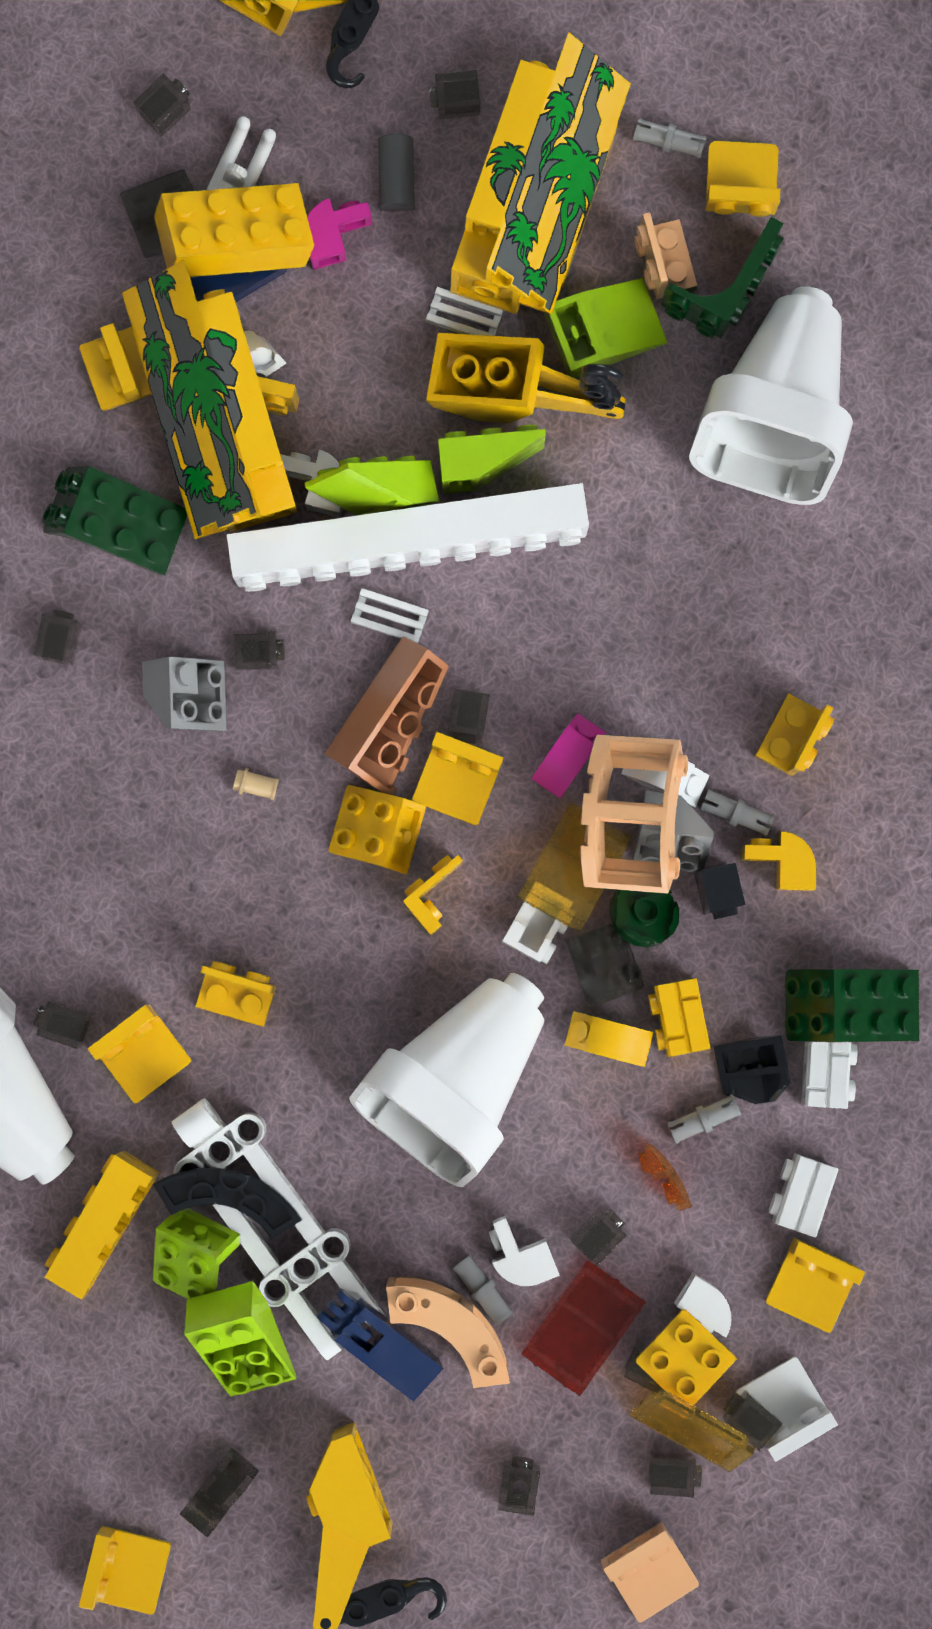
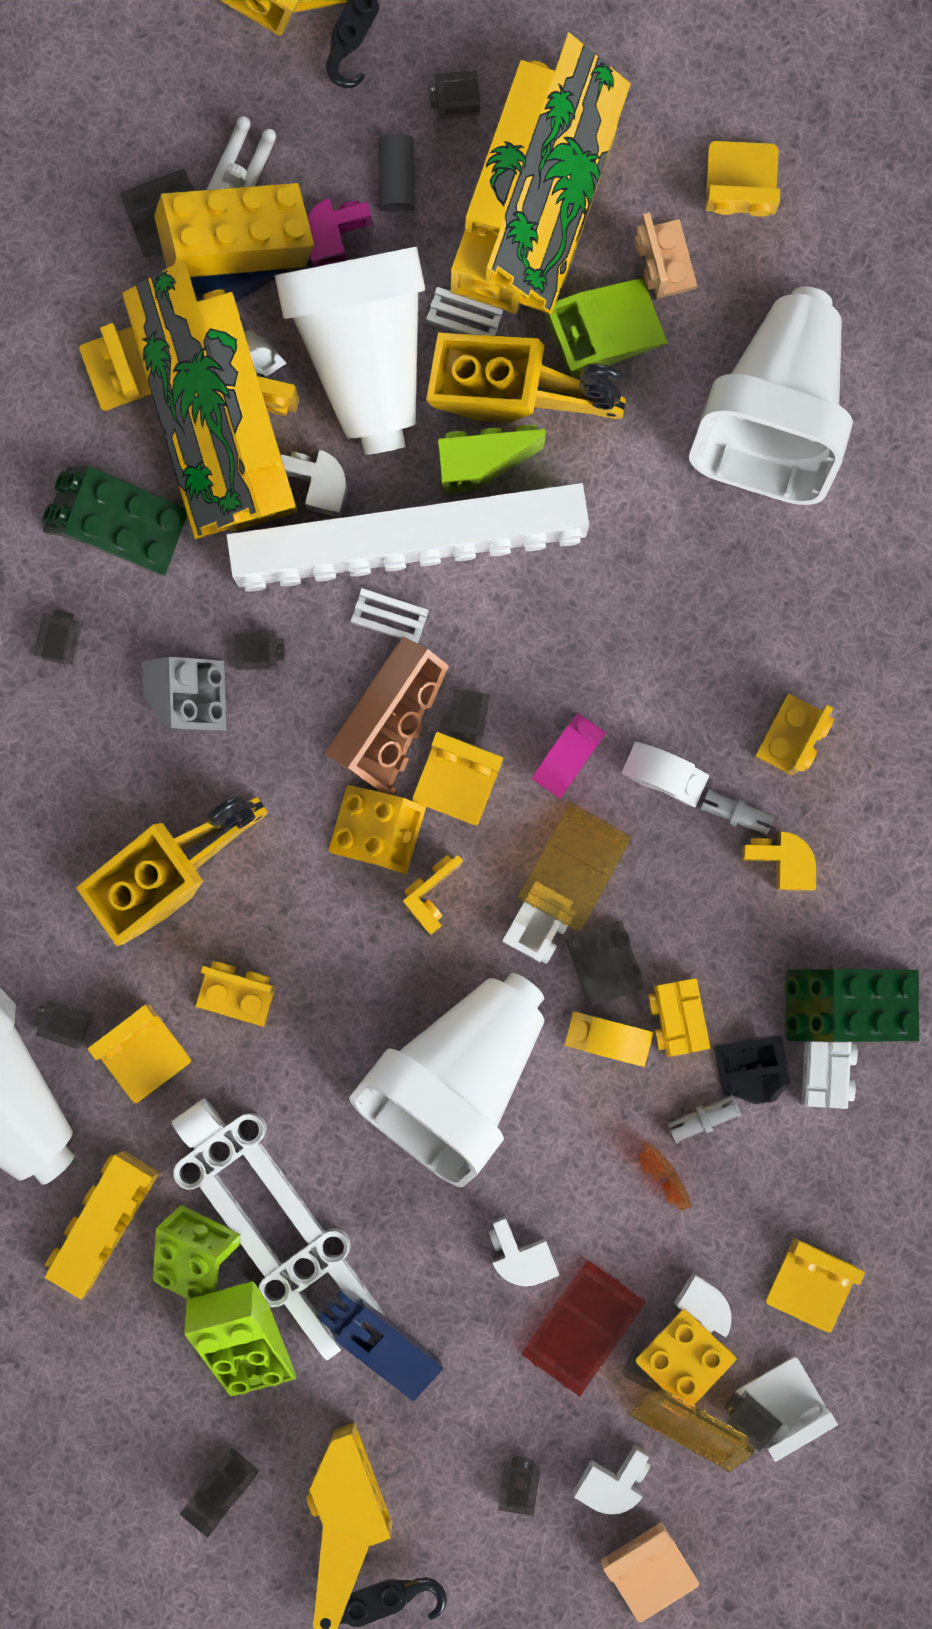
(125, 1571): yellow bracket -> none
(155, 876): none -> yellow slope
(163, 104): clear smoke brick -> none
(229, 1189): black tile -> none
(255, 784): tan pin -> none
(362, 339): none -> white cone
(377, 484): lime slope -> none
(455, 1319): light nougat window -> none
(483, 1290): light grey pin -> none
(599, 1235): clear smoke brick -> none
(613, 1492): none -> white brick
(640, 754): light nougat window -> none
(644, 917): dark green tile -> none
(669, 138): light grey pin -> none
(673, 1474): clear smoke brick -> none
(692, 836): light grey slope -> none
(716, 312): dark green bracket -> none
(720, 890): black brick -> none
(803, 1194): white brick -> none

